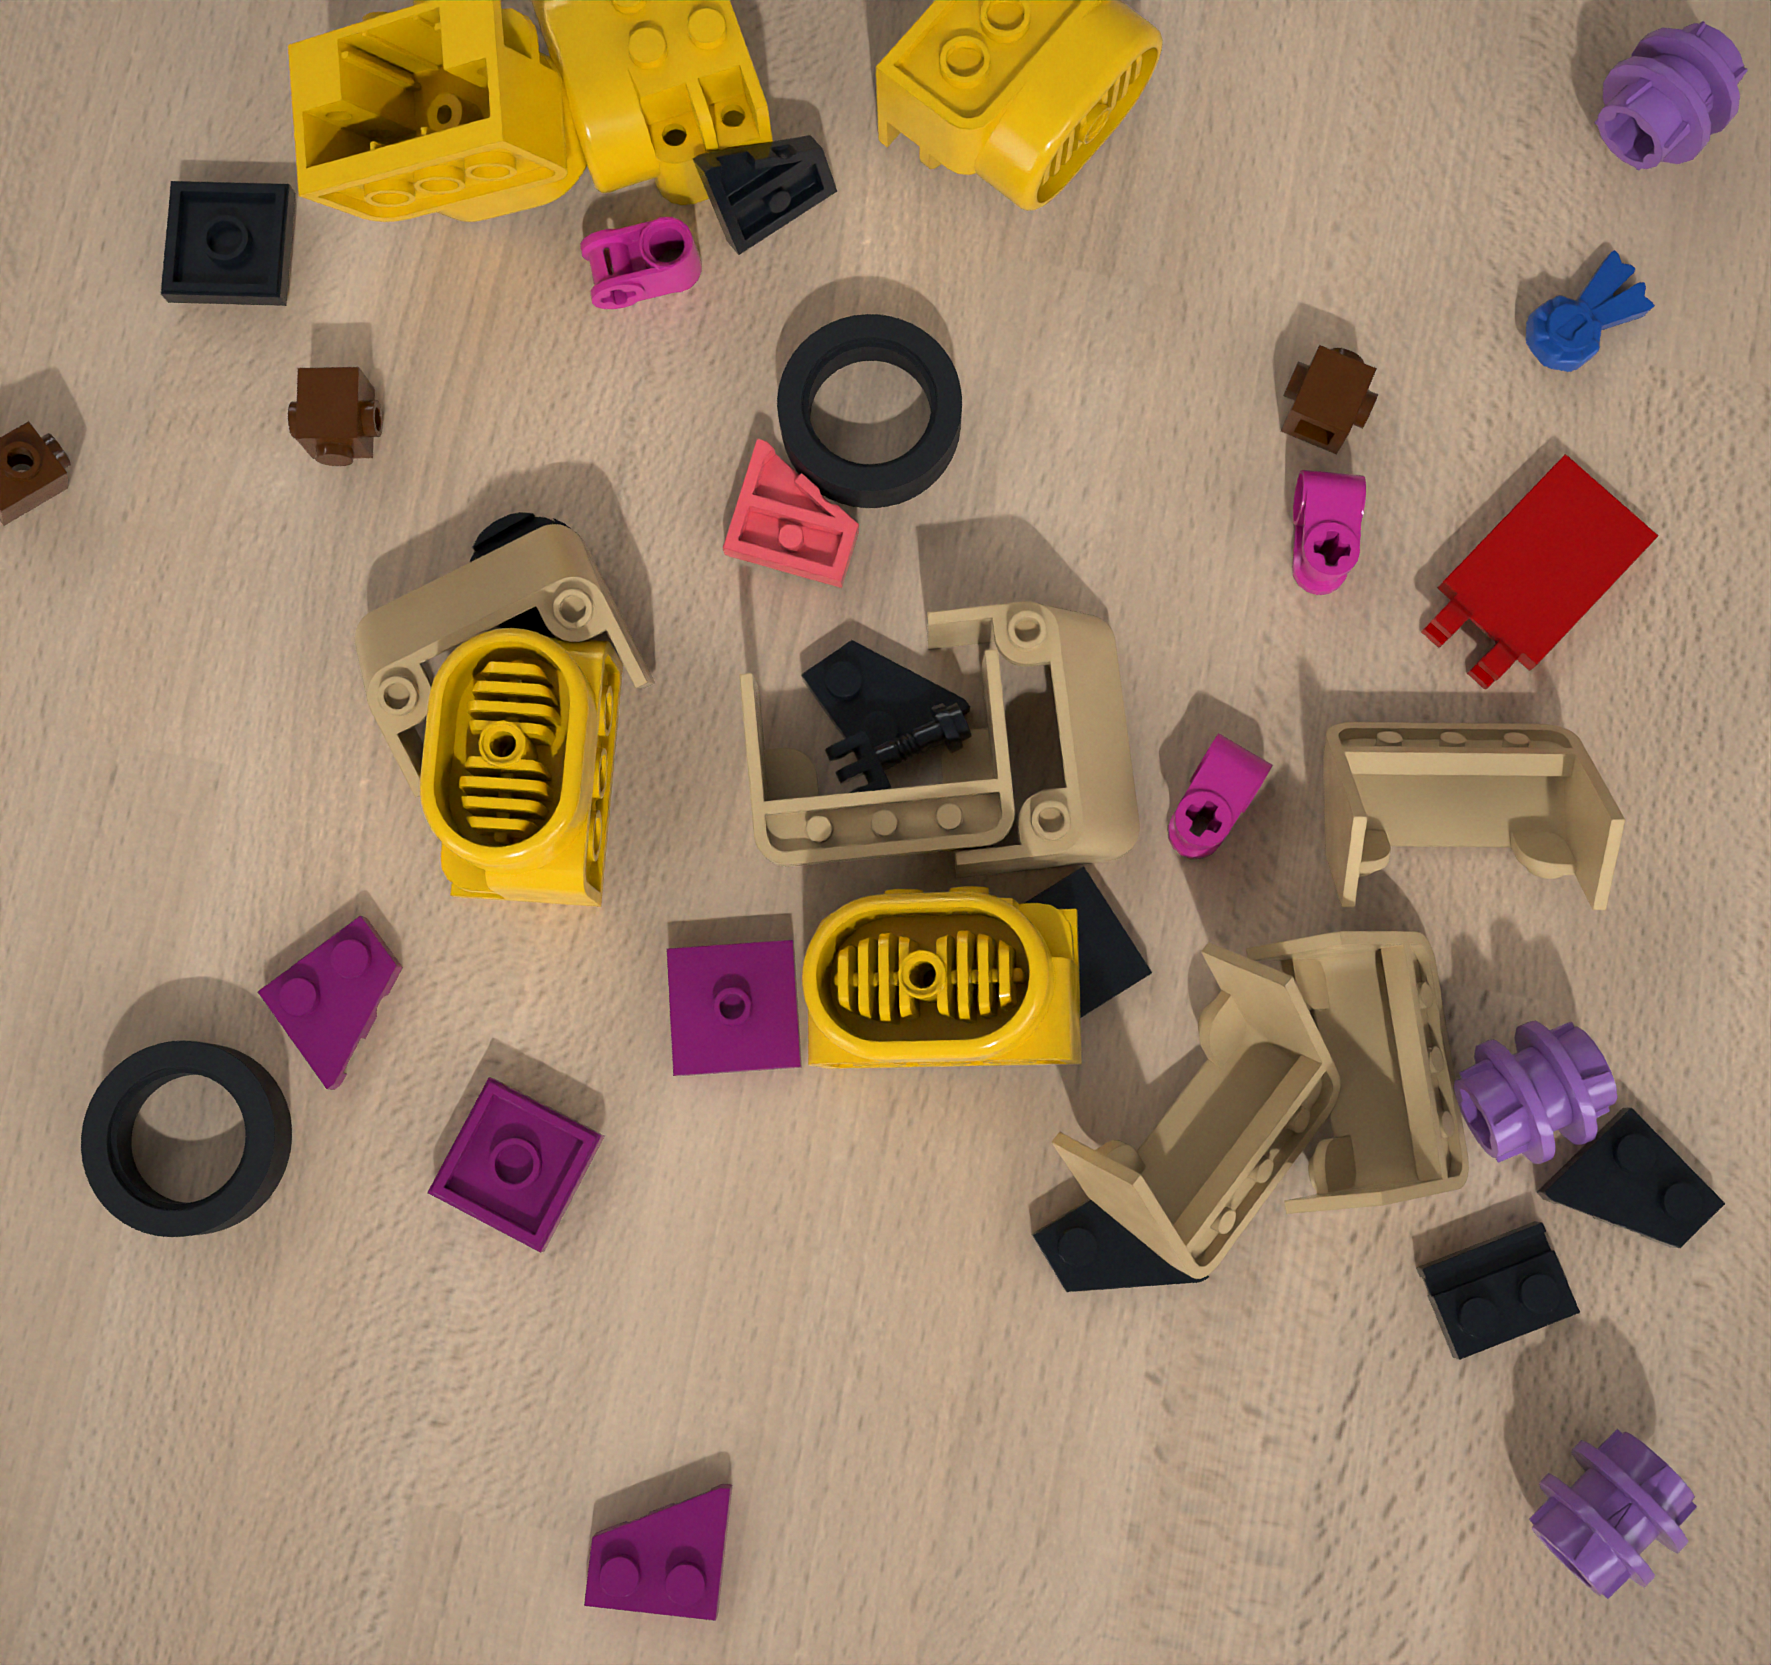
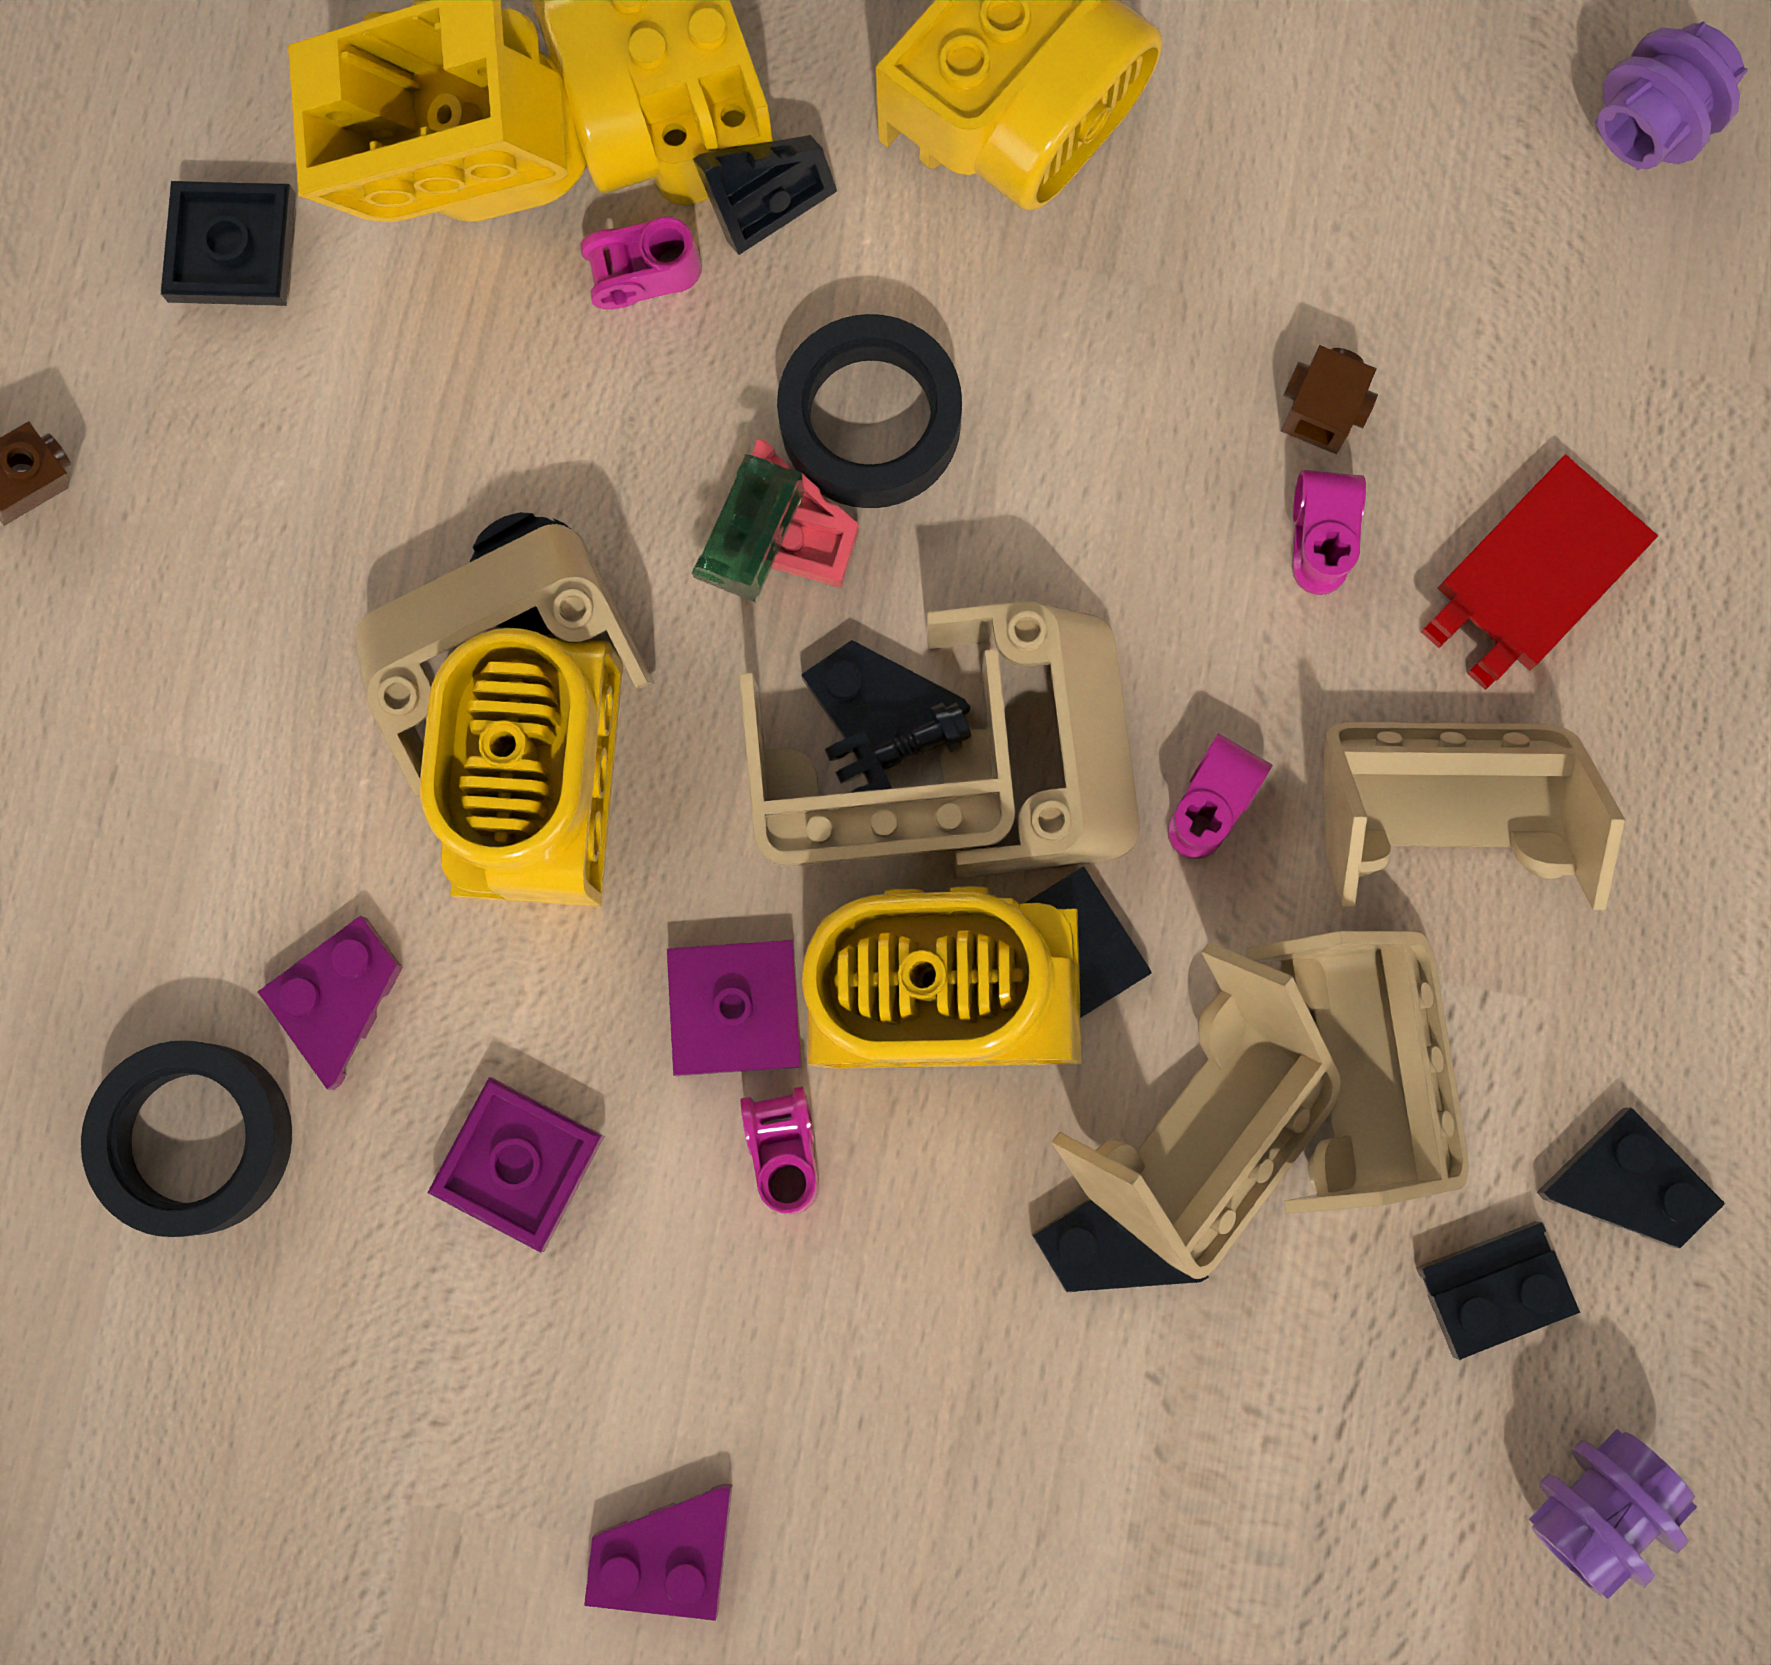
(335, 414): reddish brown brick -> none
(750, 528): none -> clear green hinge
(781, 1145): none -> dark pink piece
(1545, 1087): medium lavender piece -> none
(1568, 331): blue piece -> none

